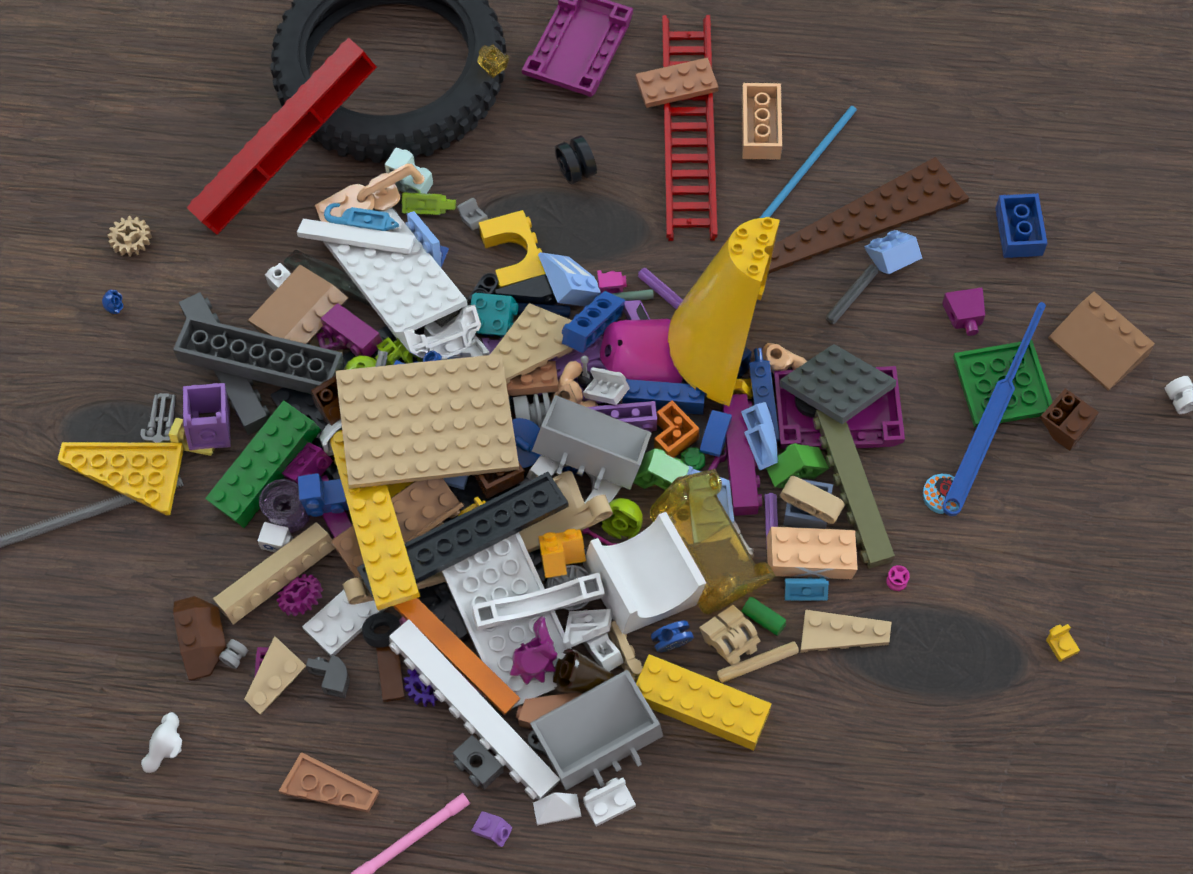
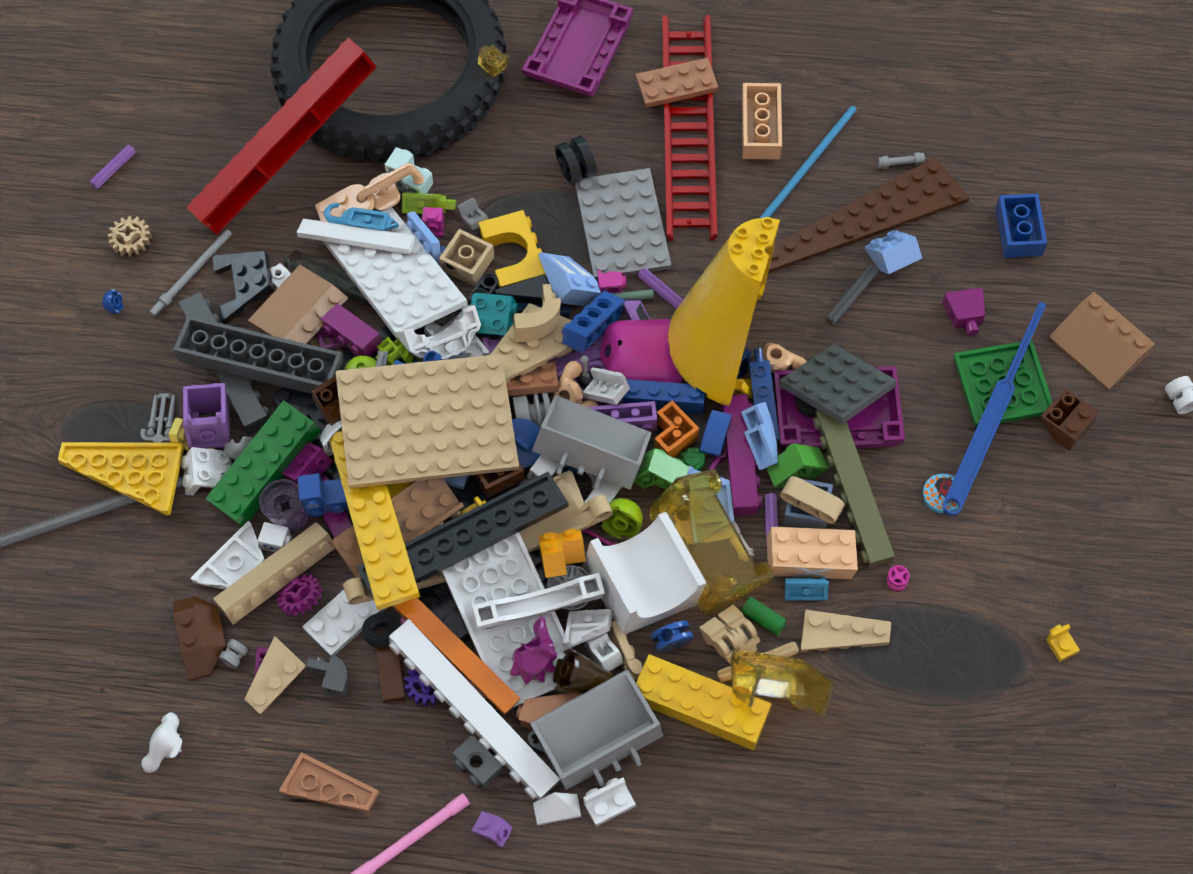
(108, 170): none -> medium lavender axle
(165, 299): none -> light grey bar
(203, 468): none -> white bracket
(232, 560): none -> white wing
(234, 449): none -> light grey hair
(250, 277): none -> wing
(434, 220): none -> dark pink brick
(466, 257): none -> tan brick
(540, 323): none -> tan arch
(622, 223): none -> light grey plate
(780, 678): none -> clear yellow windscreen
(884, 162): none -> light grey bar

